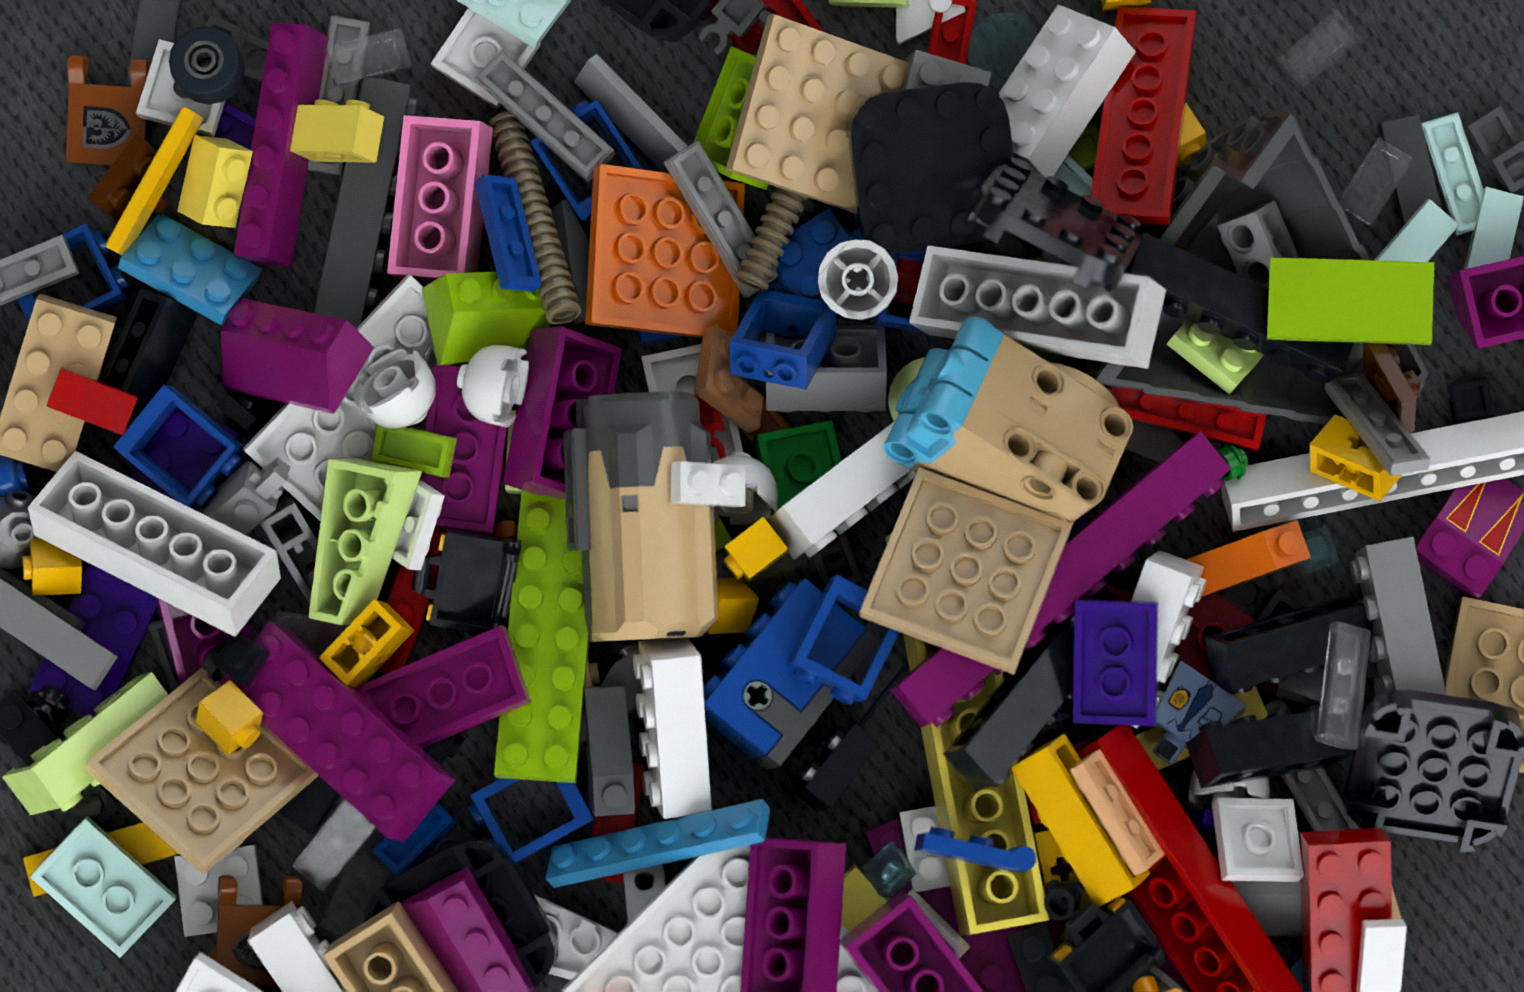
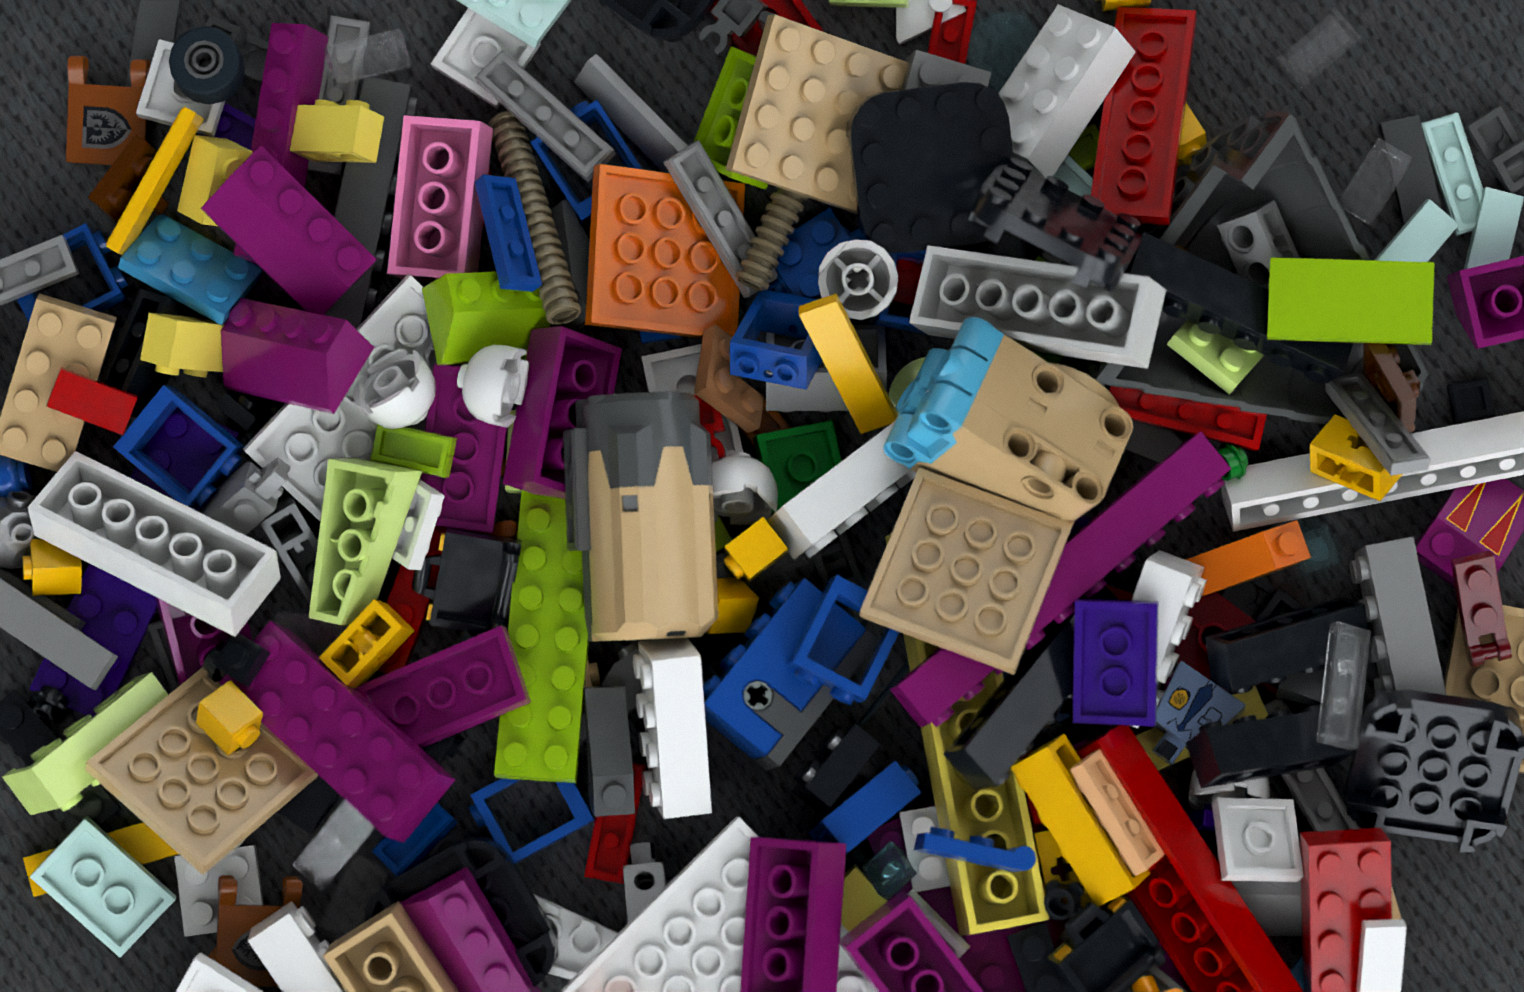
(182, 343): none -> light yellow brick
(288, 233): none -> magenta slope
(658, 843): dark azure plate -> none
(707, 484): white plate -> none
(848, 363): none -> yellow tile
(868, 807): none -> blue window
(1480, 607): none -> plate

